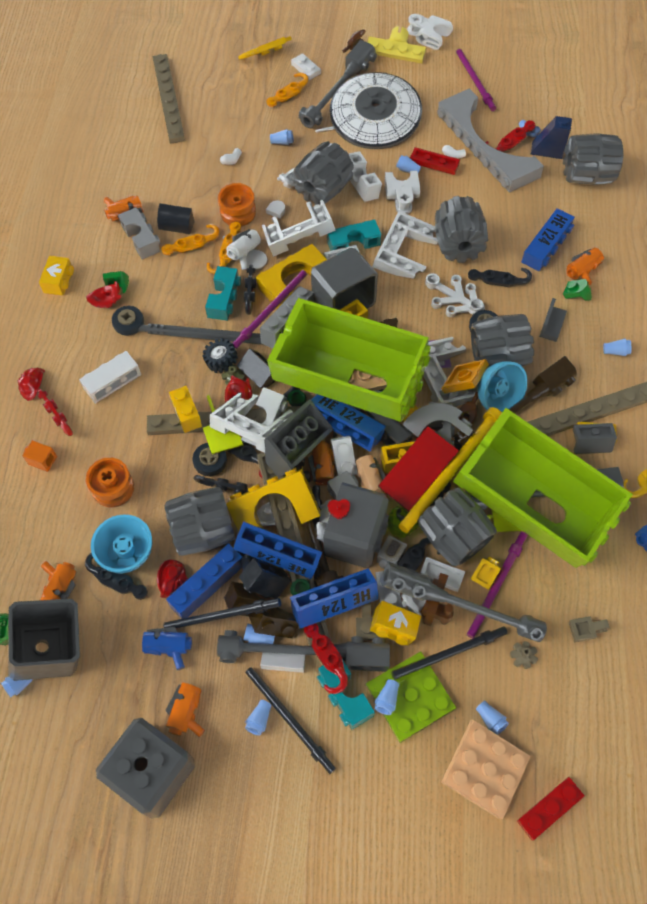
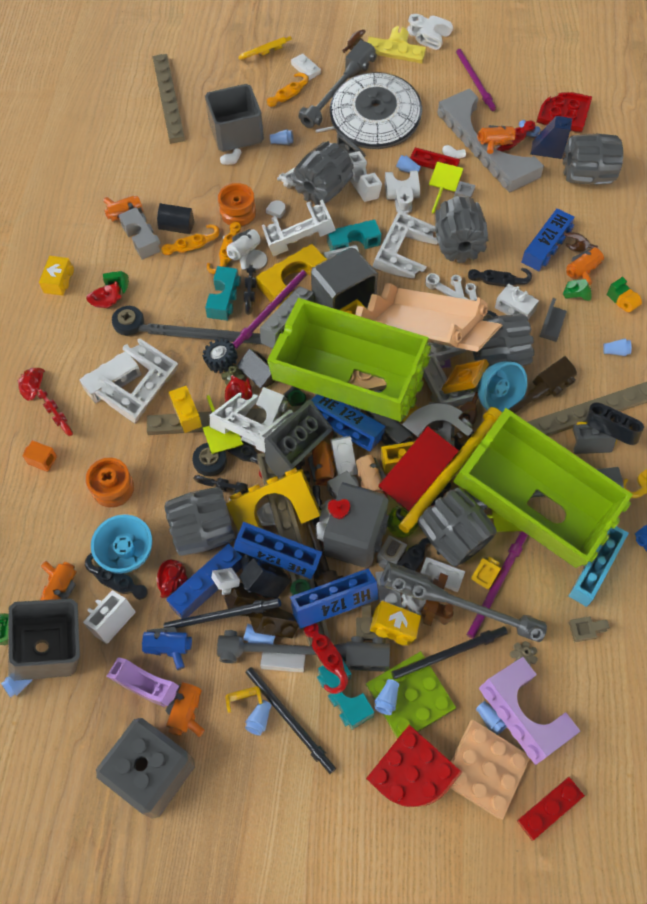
(109, 616): none -> white brick
(134, 404): none -> white wedge
(143, 683): none -> lavender arch
(225, 580): none -> white tile
(234, 117): none -> dark grey plate
(241, 694): none -> yellow piece
(347, 145): none -> dark grey slope
(413, 771): none -> red plate
(439, 317): none -> light nougat panel
(445, 177): none -> neon yellow piece
(464, 189): none -> light grey plate
(496, 136): none -> orange piece
(515, 301): none -> white brick
(534, 738): none -> lavender arch
(566, 105): none -> red plate
(580, 244): none -> reddish brown hand
(596, 571): none -> medium azure brick
(614, 423): none -> black beam
(623, 295): none -> leg

